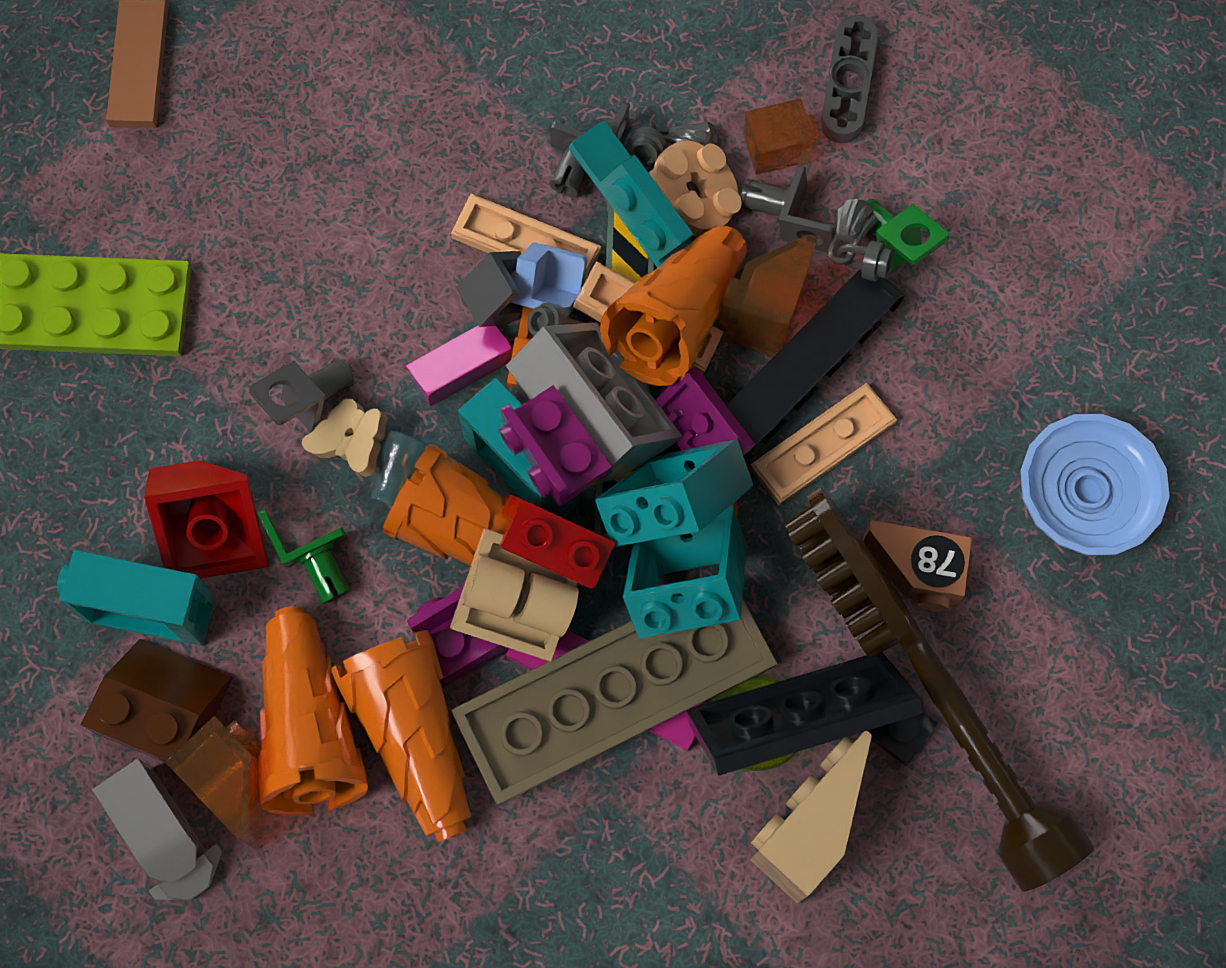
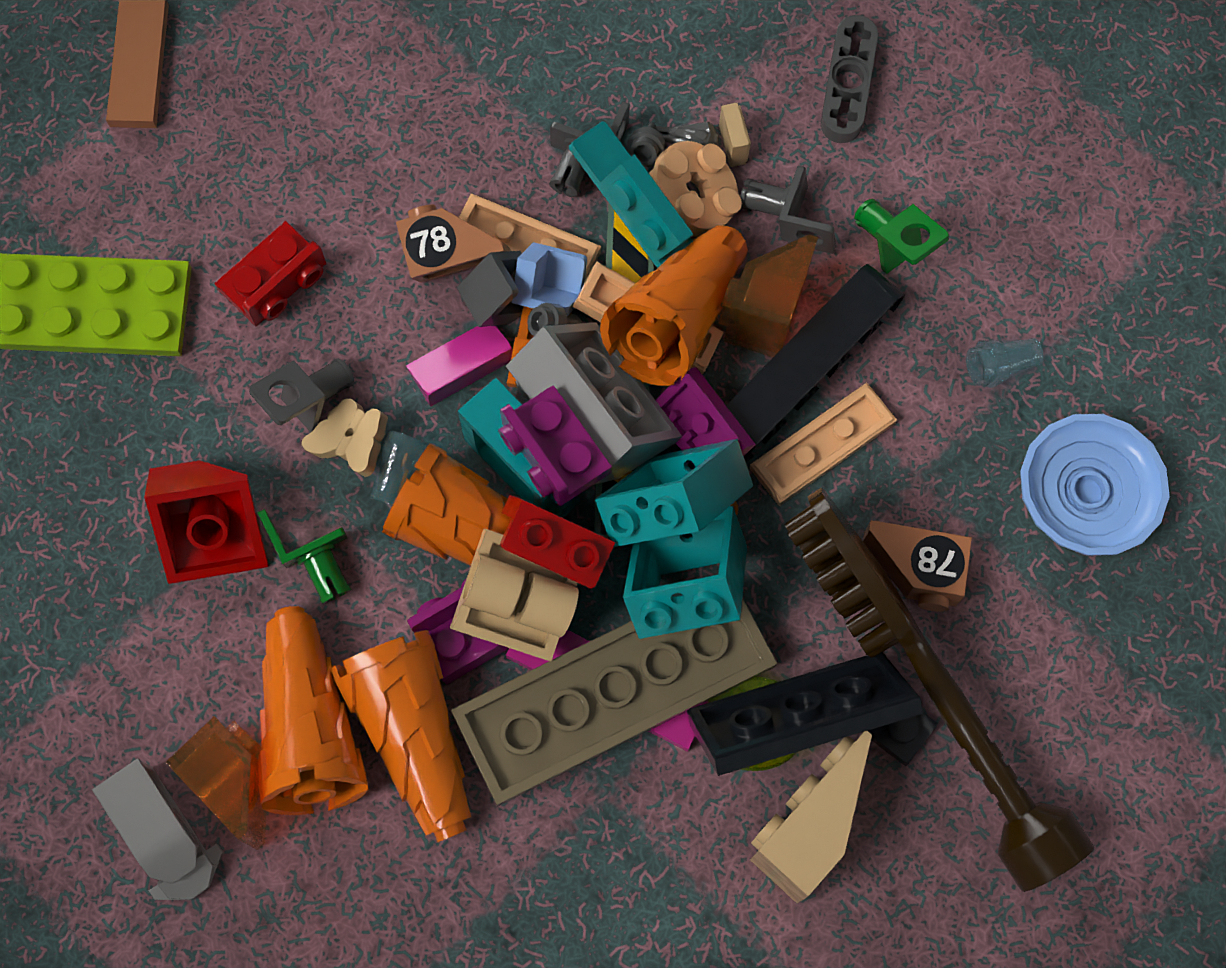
(136, 597): teal window -> none
(155, 700): reddish brown slope -> none
(272, 274): none -> red bracket
(442, 243): none -> nougat slope
(734, 134): none -> tan tile
(779, 136): clear orange brick -> none
(852, 224): dark grey piece -> none
(1000, 360): none -> clear light blue cone

